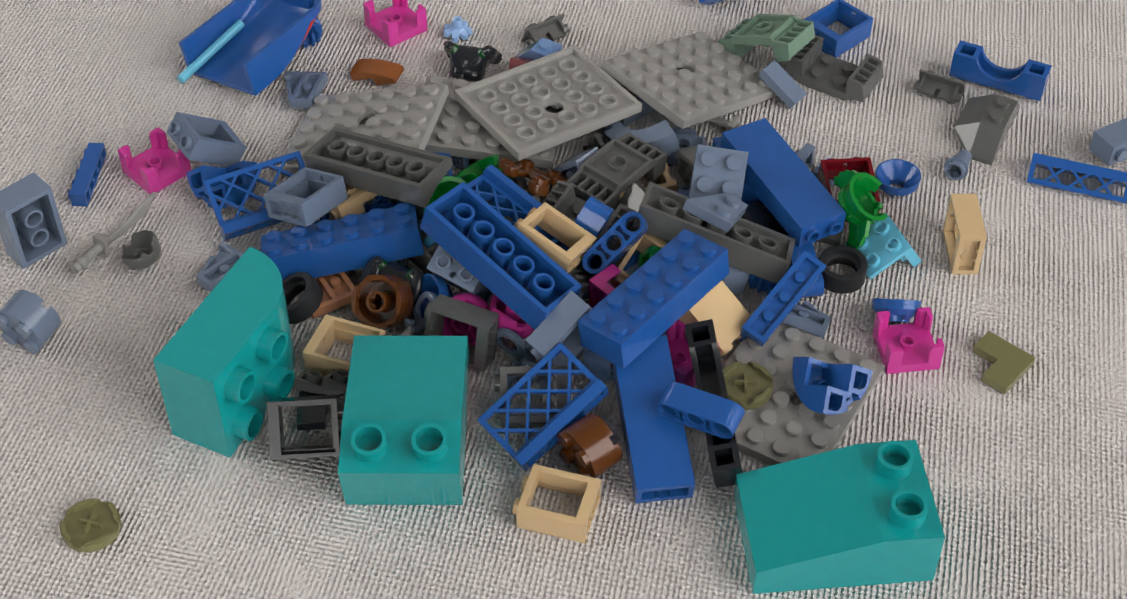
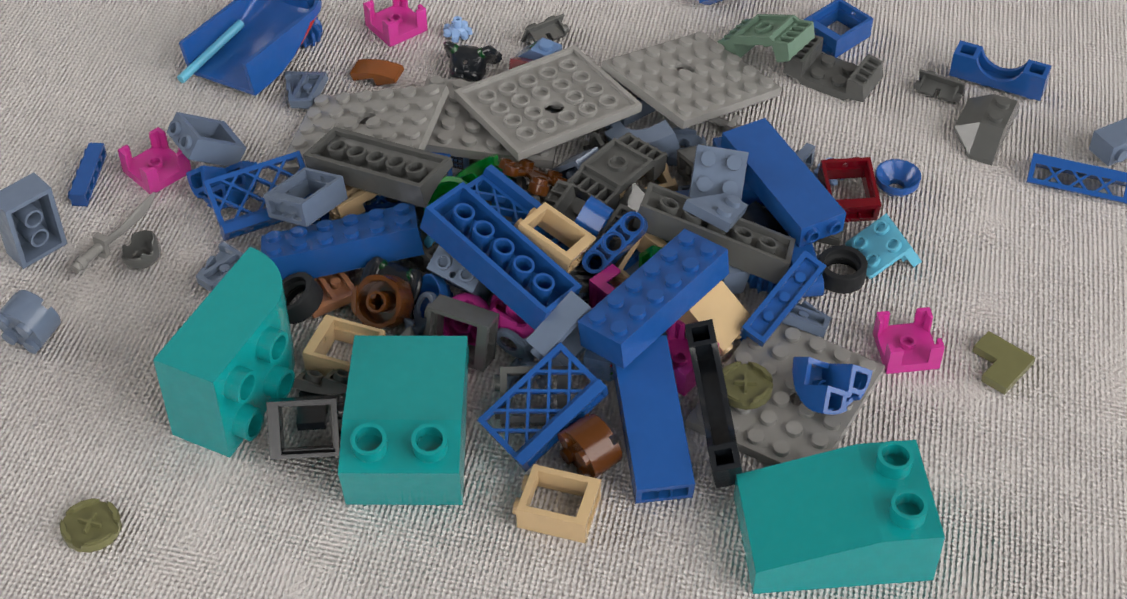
(700, 410): blue beam -> none
(782, 84): sand blue tile -> none
(859, 204): green helmet -> none
(899, 309): blue piece -> none
(958, 165): sand blue cone -> none
(964, 234): tan window -> none

